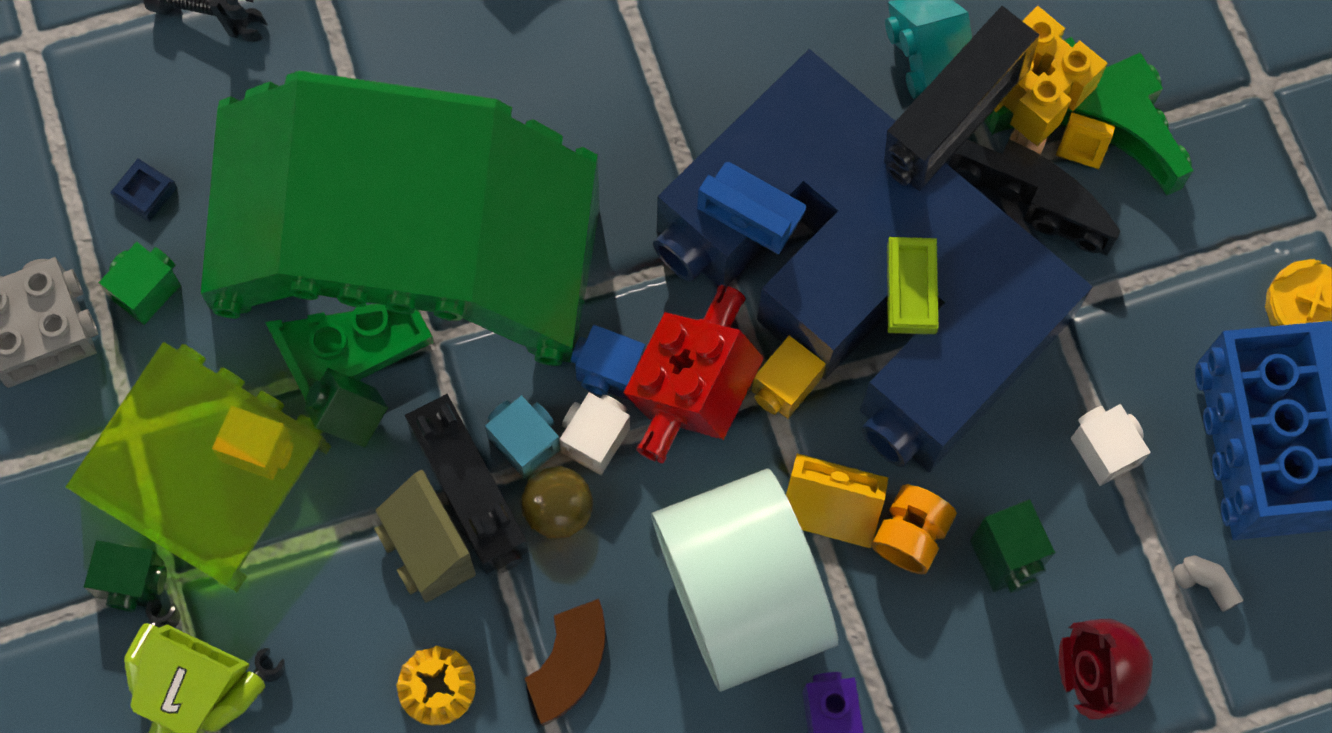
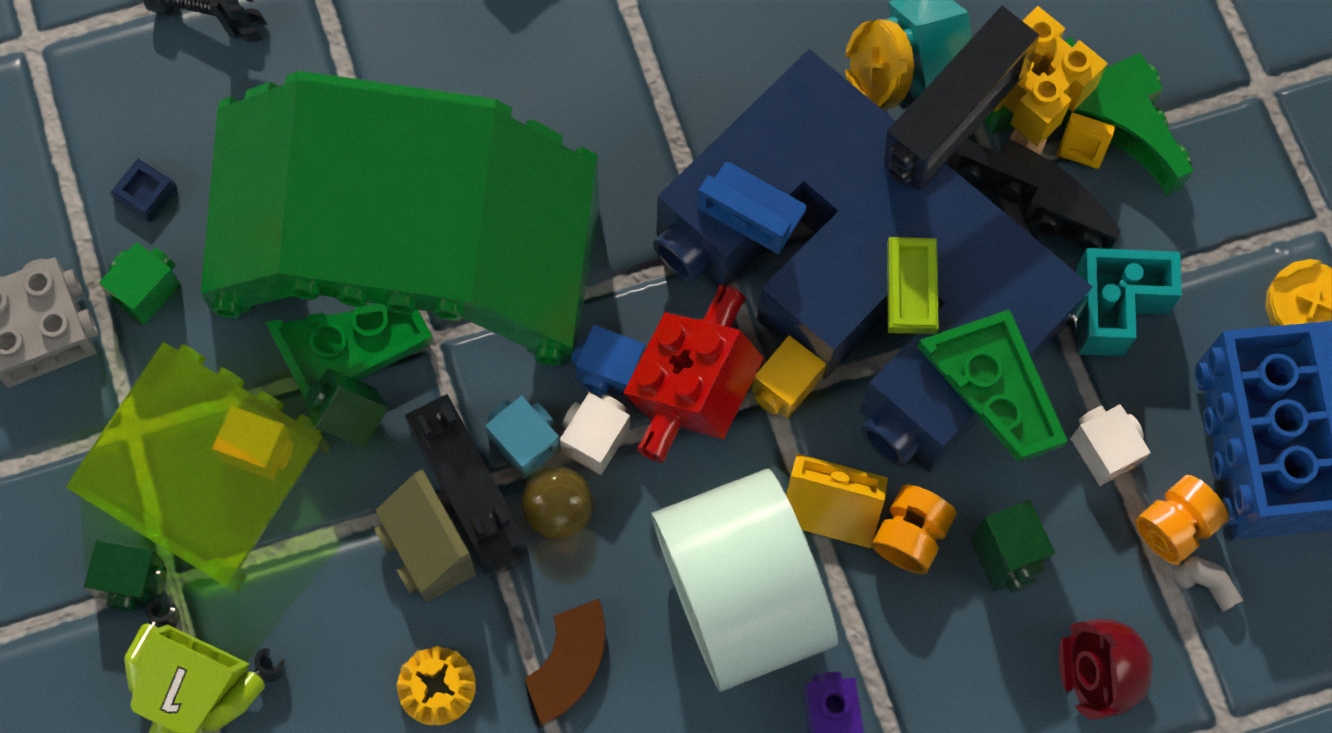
(880, 62): none -> yellow tile
(999, 382): none -> green wing
(1122, 287): none -> teal brick
(1187, 514): none -> light orange wheel

